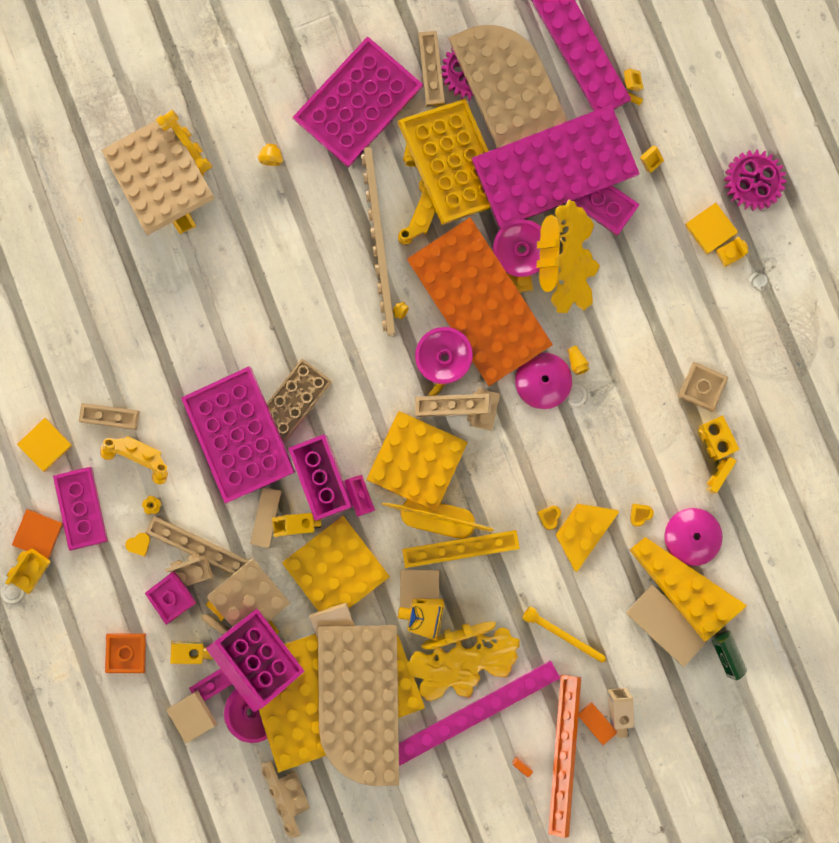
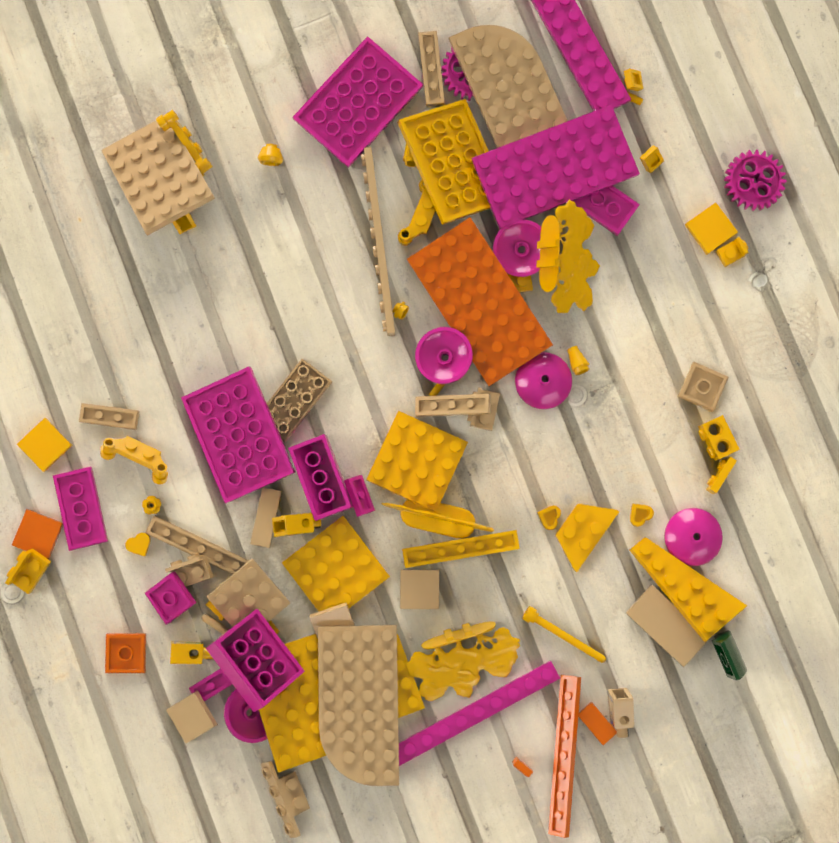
(423, 617): yellow torso -> none

